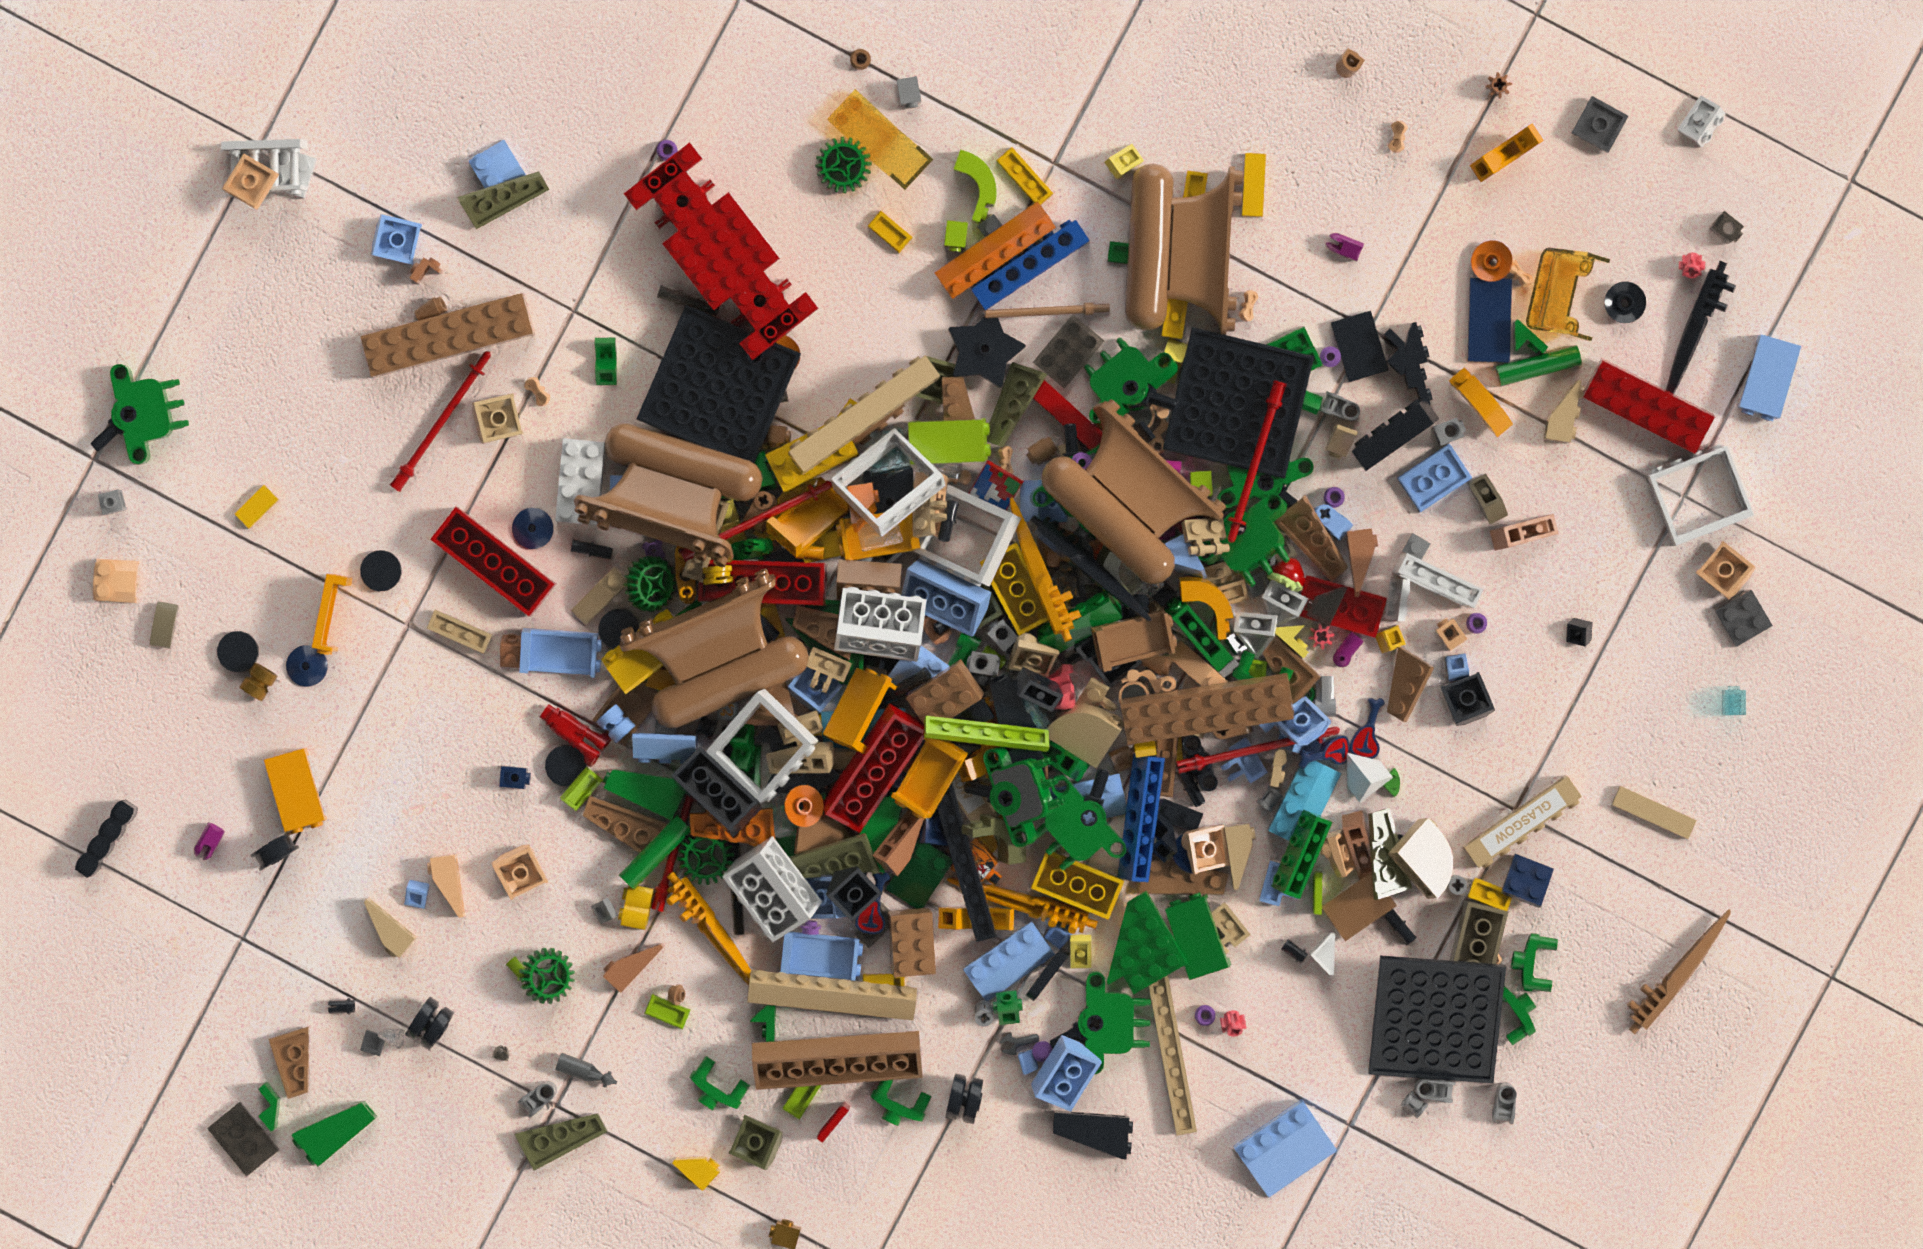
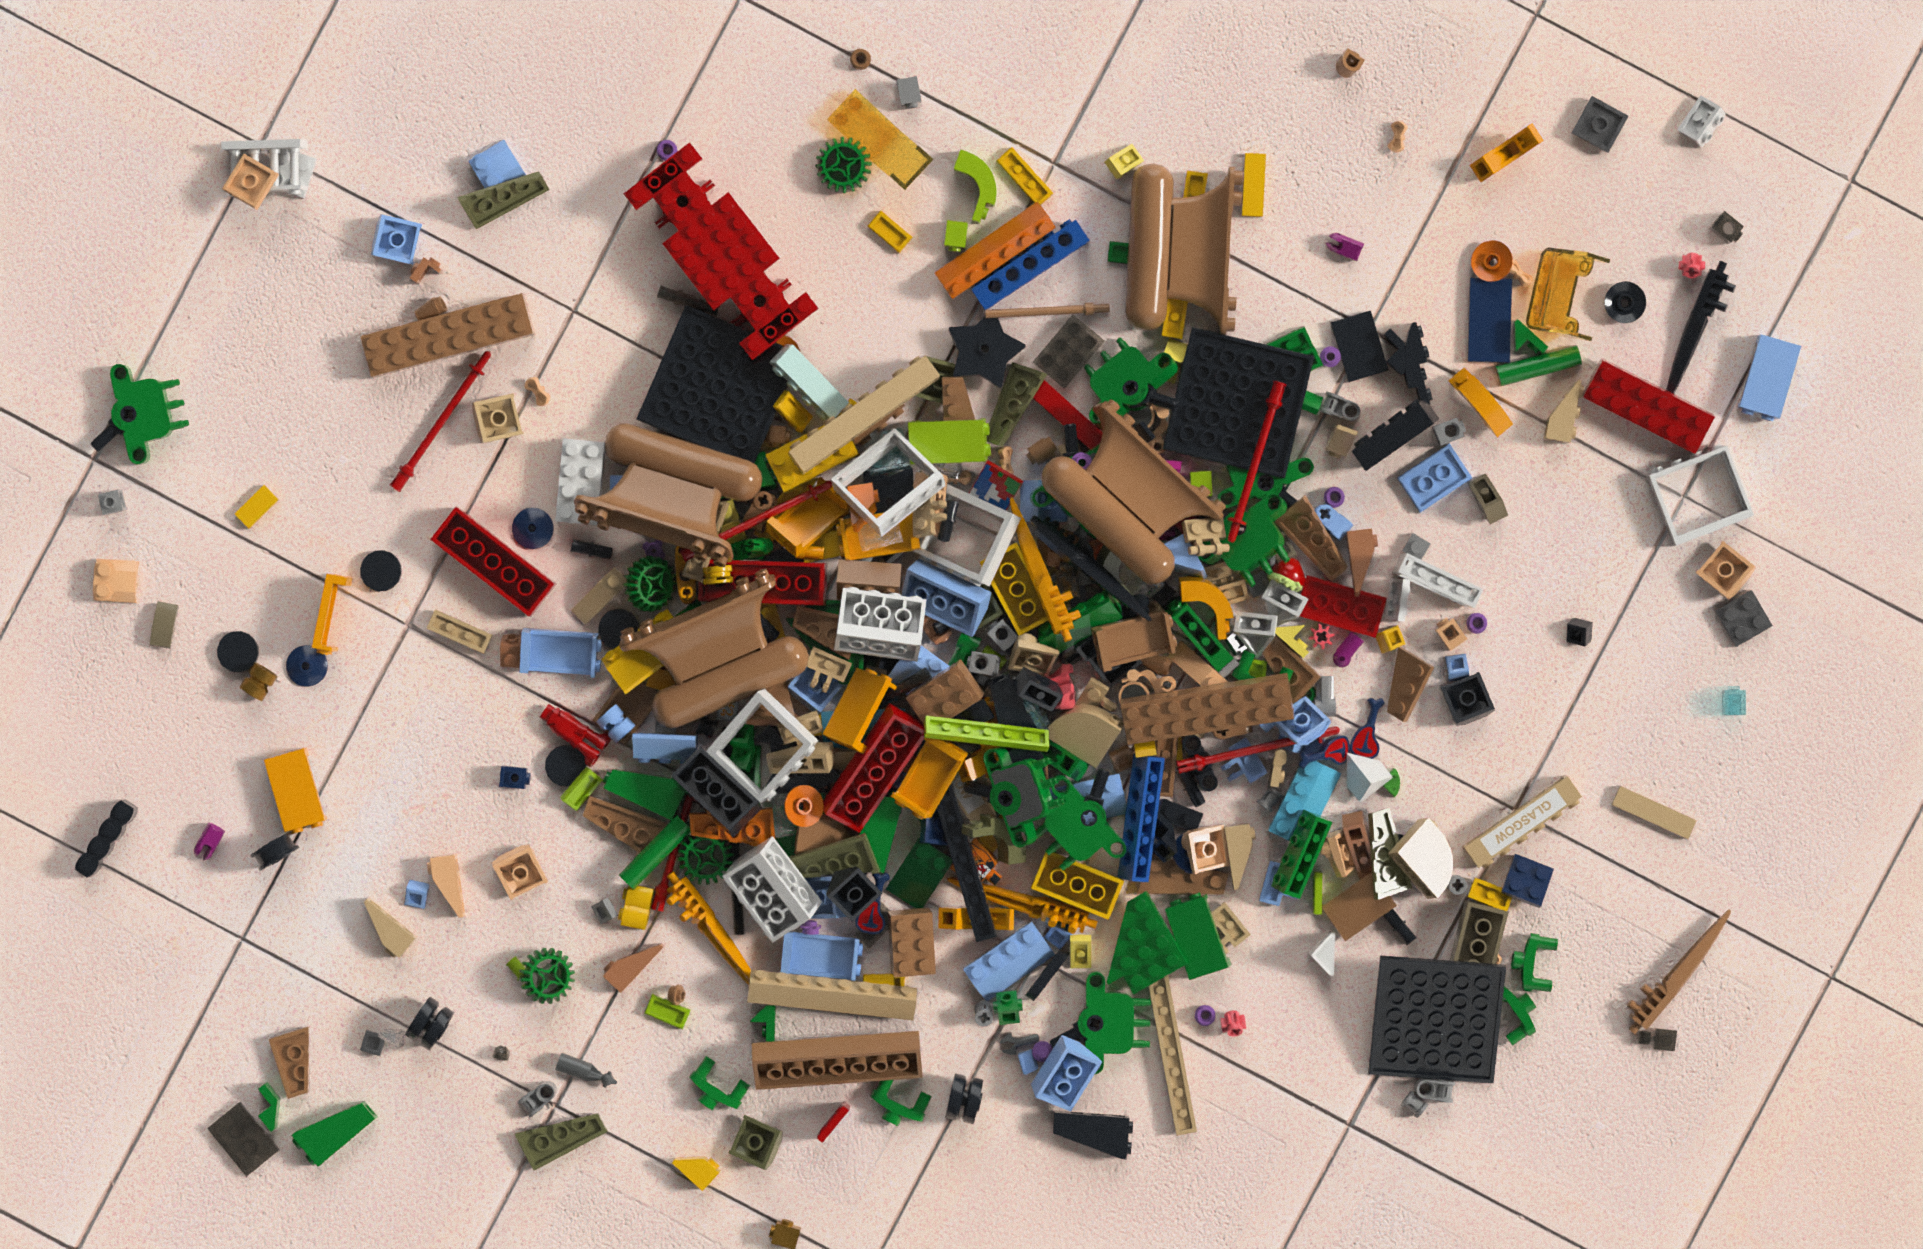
(343, 1006): black pin -> none
(606, 361): green slope -> none
(792, 411): none -> yellow tile
(800, 1100): lime tile -> none
(808, 381): none -> light aqua brick
(899, 844): nougat slope -> none
(989, 225): flat silver plate -> none
(1246, 313): light nougat piece -> none
(1285, 1148): light blue slope -> none
(1294, 951): black pin -> none
(1325, 605): clear smoke slope -> none
(1502, 80): nougat gear -> none
(1503, 1107): light grey piece -> none
(1524, 532): nougat slope -> none
(1663, 1039): none -> clear smoke plate

